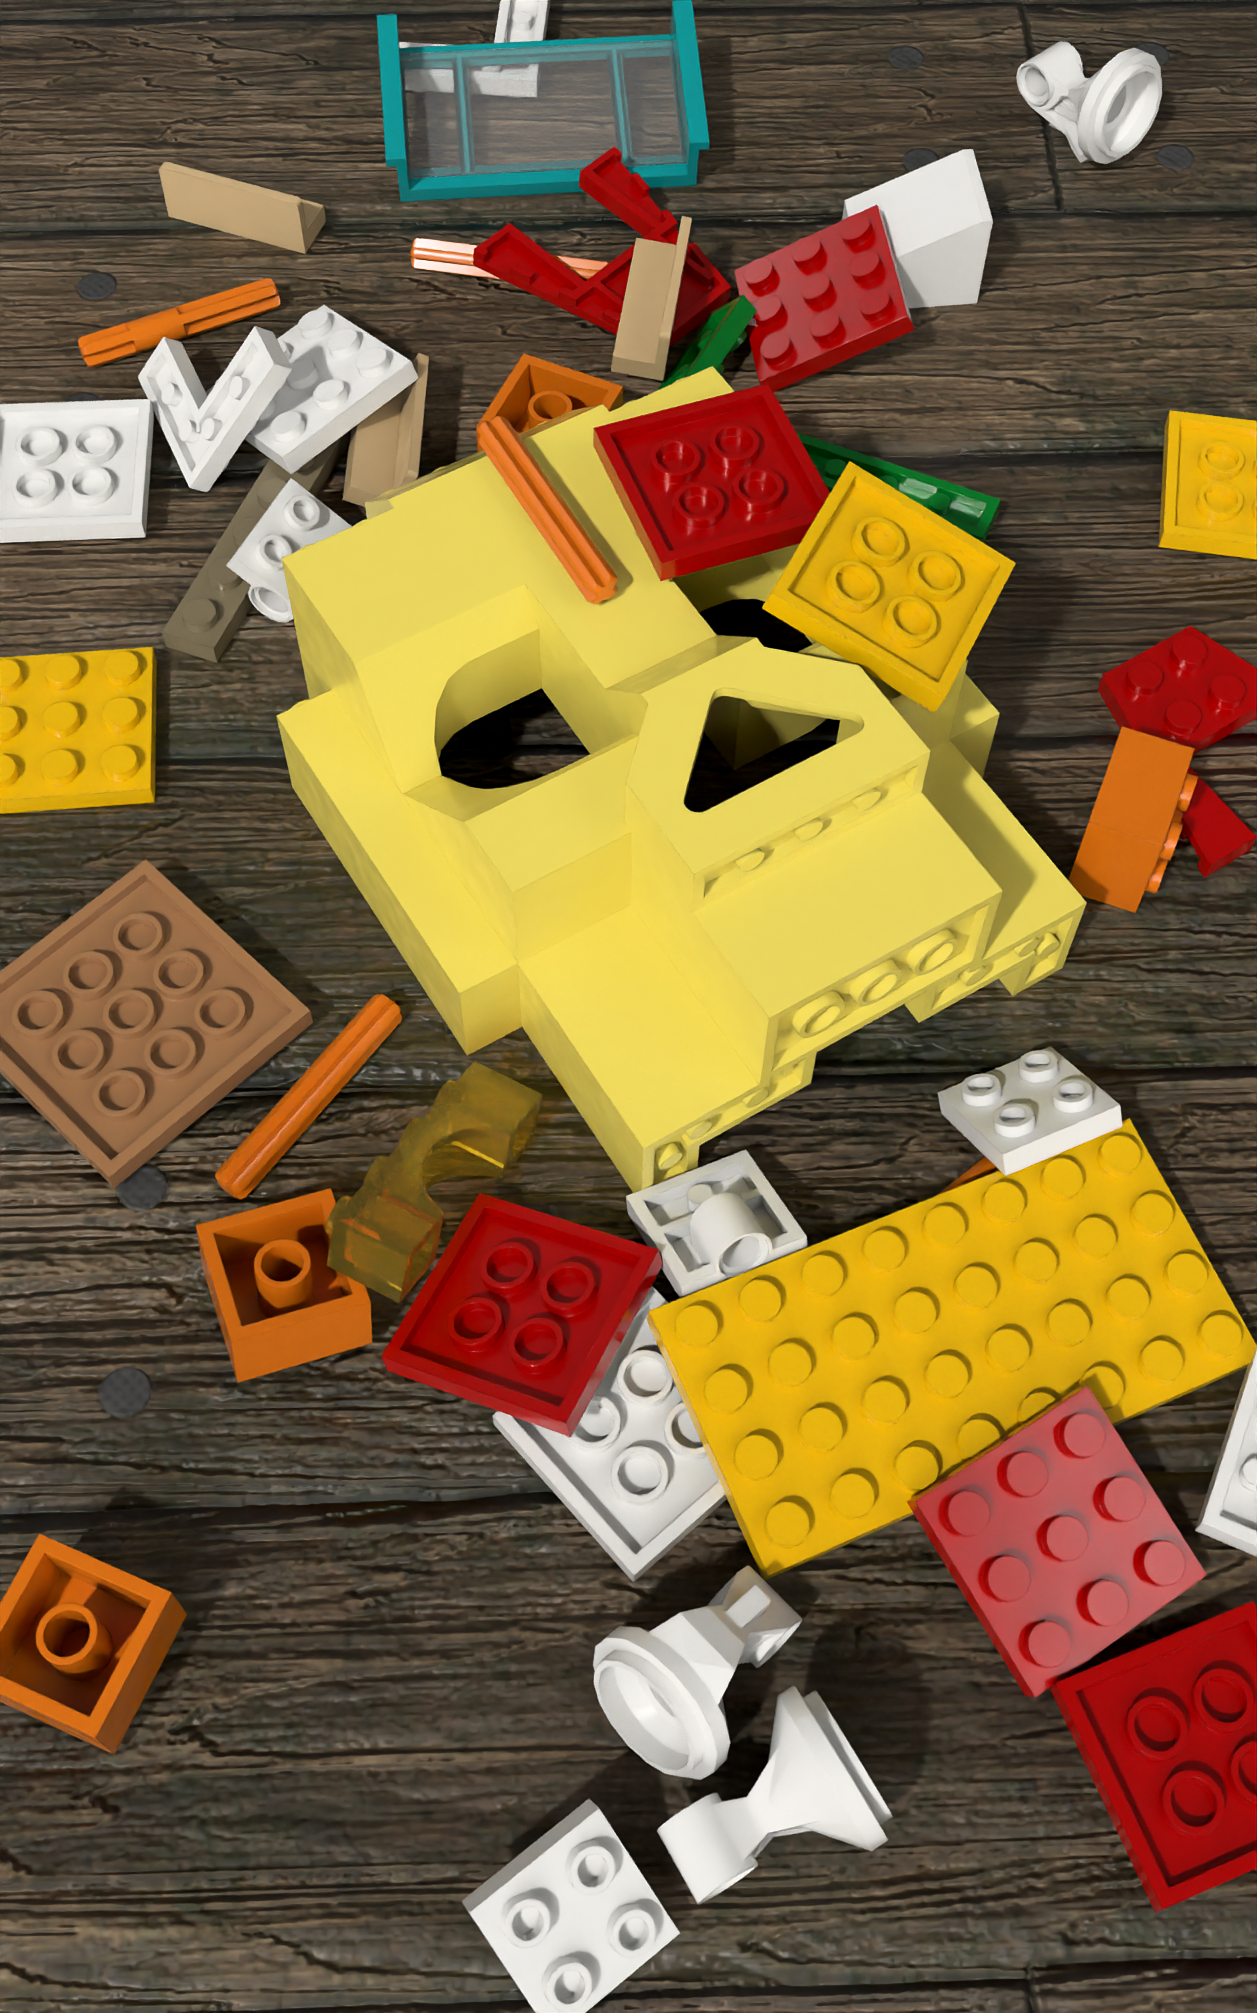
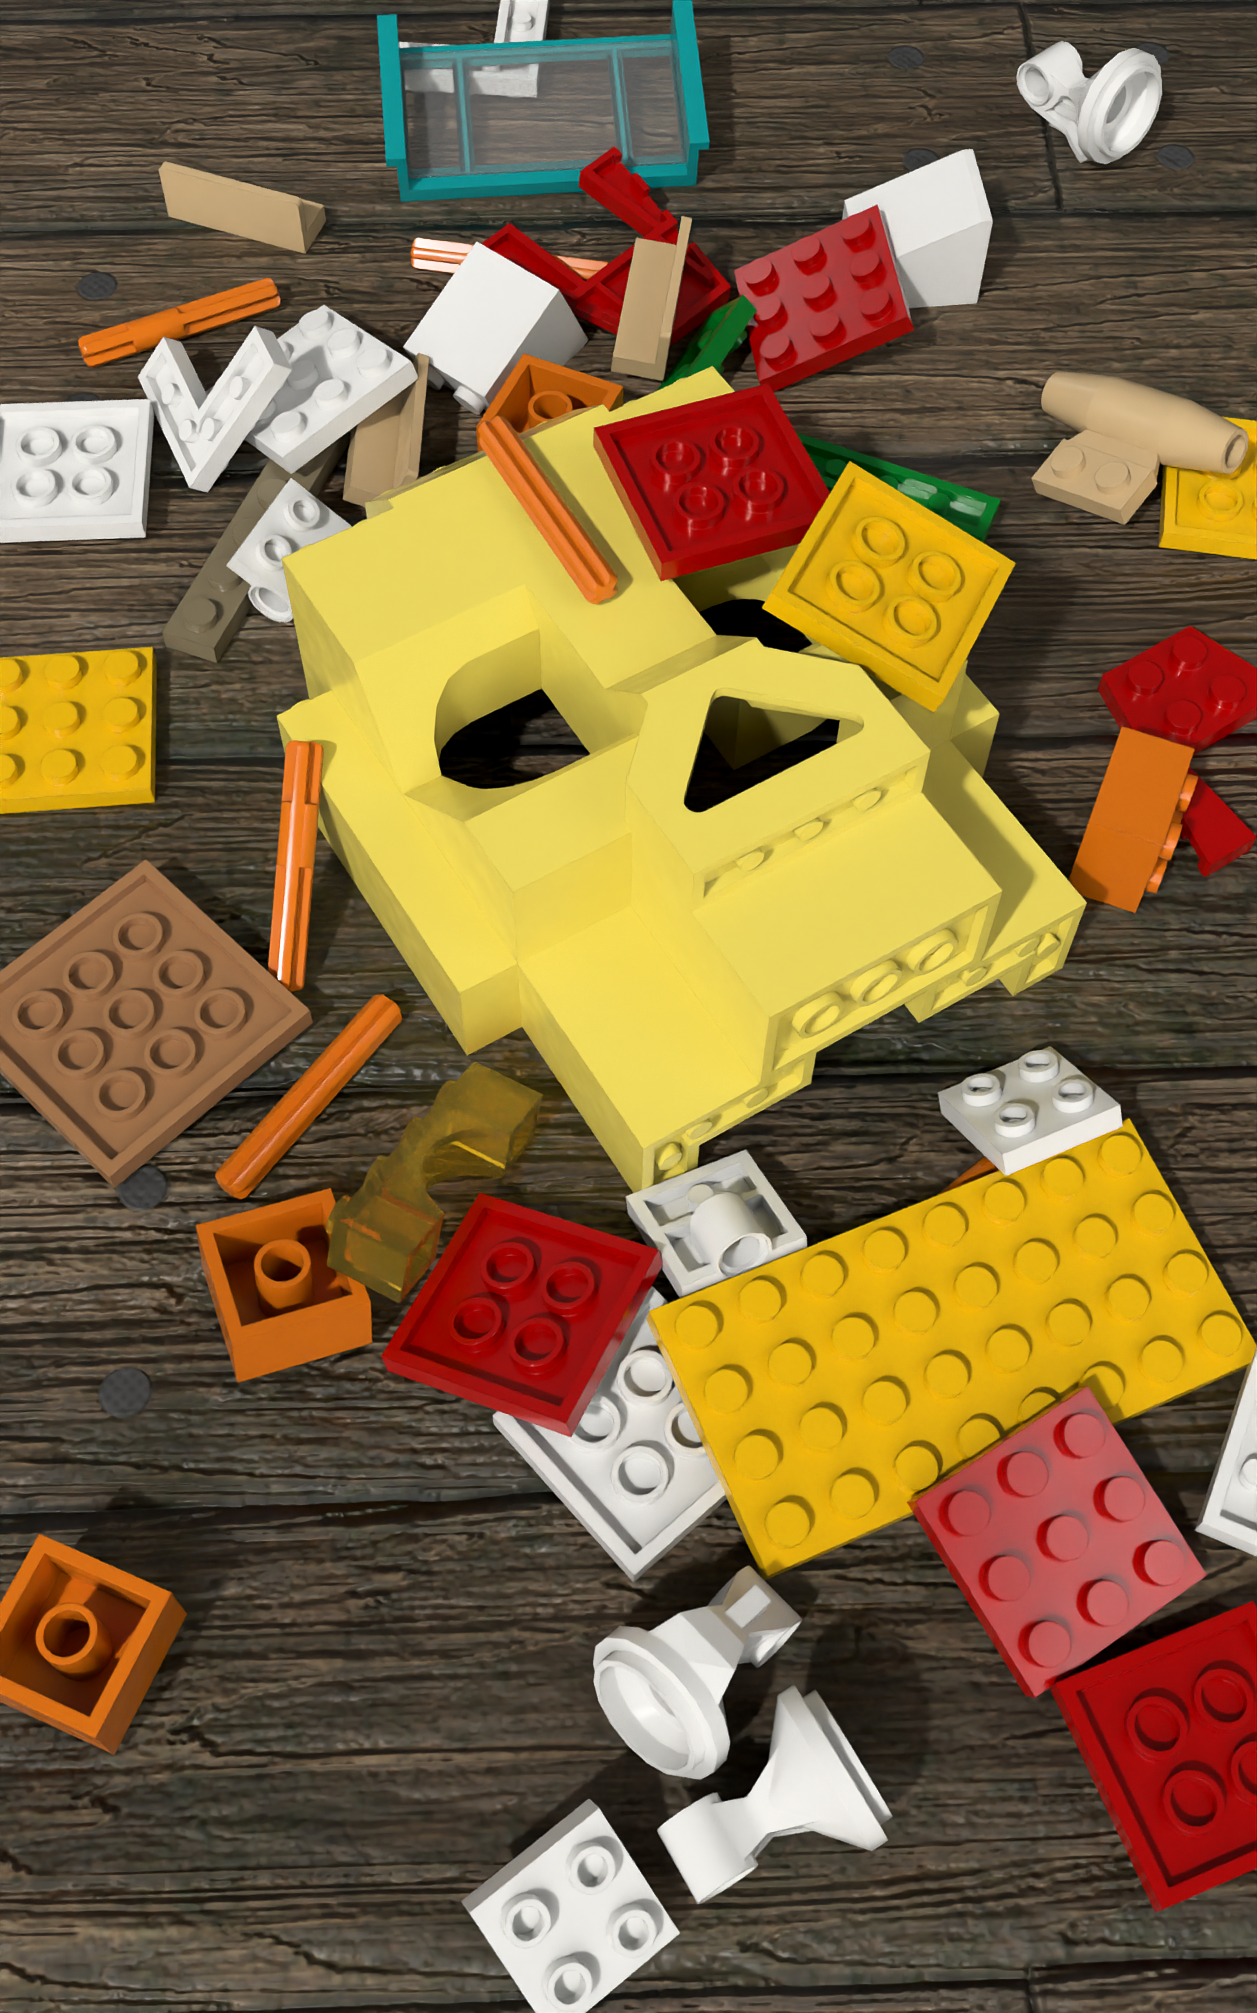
(295, 863): none -> orange axle
(486, 324): none -> white slope
(1124, 440): none -> tan plate

